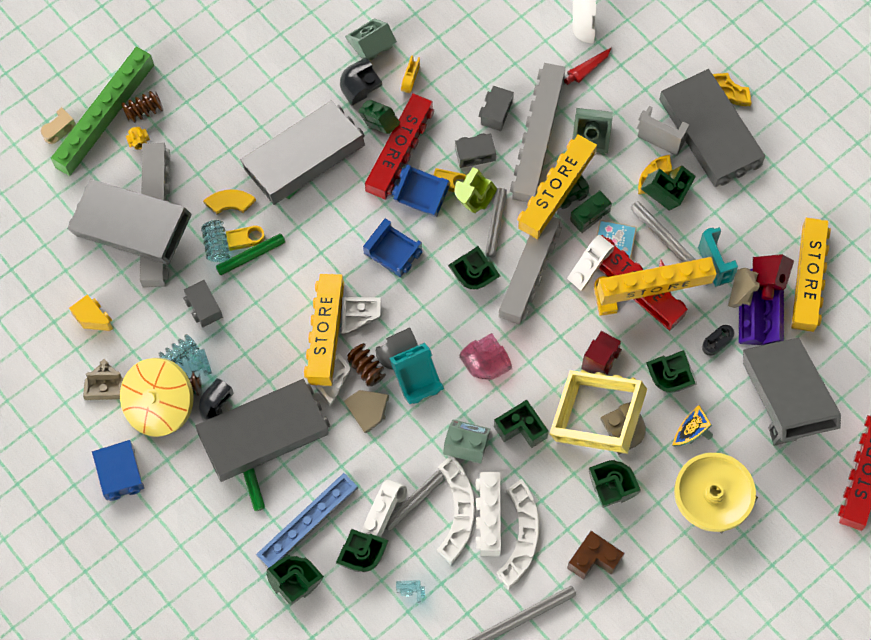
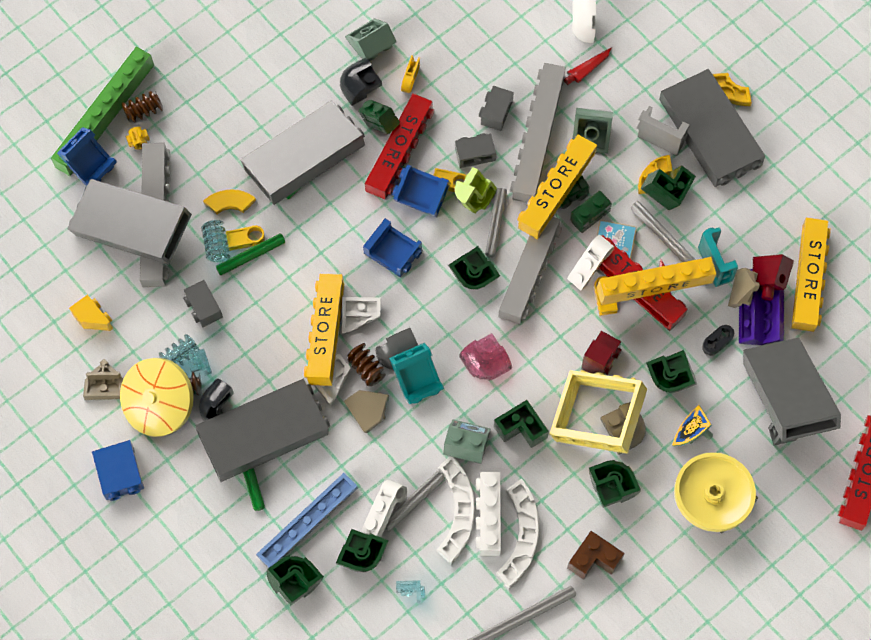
(58, 128): tan leg -> none
(86, 156): none -> blue panel

